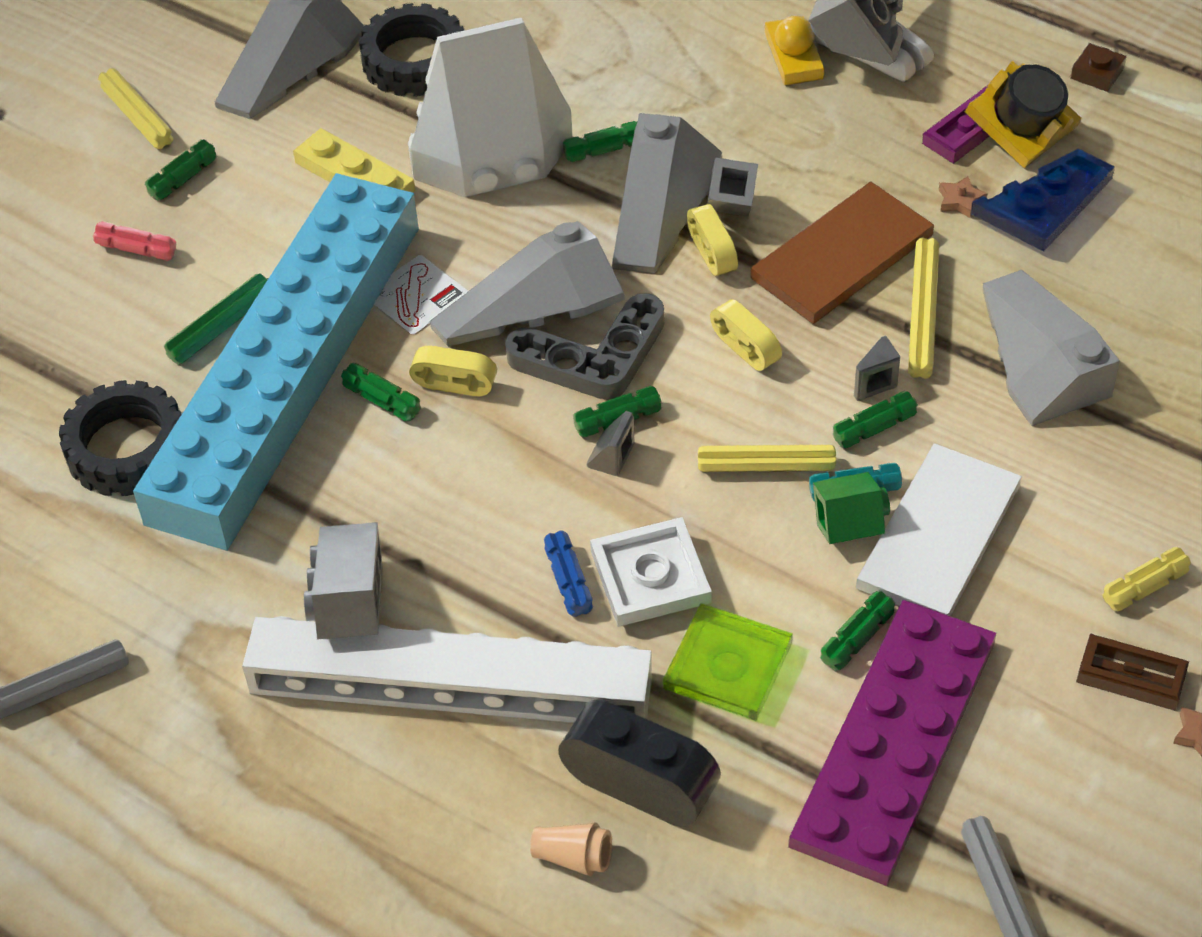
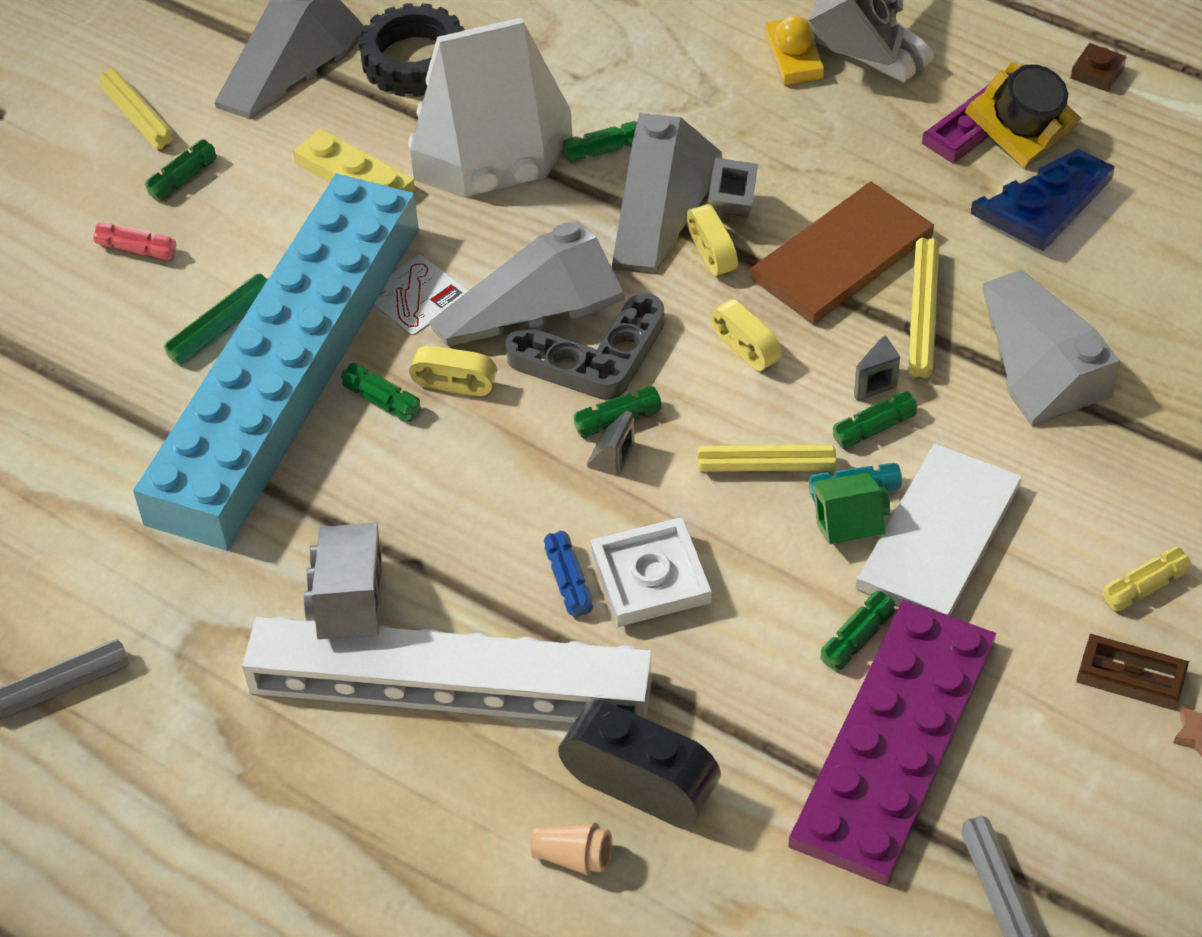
(104, 407): black tyre -> none
(728, 661): clear neon green tile -> none
(959, 196): nougat piece -> none

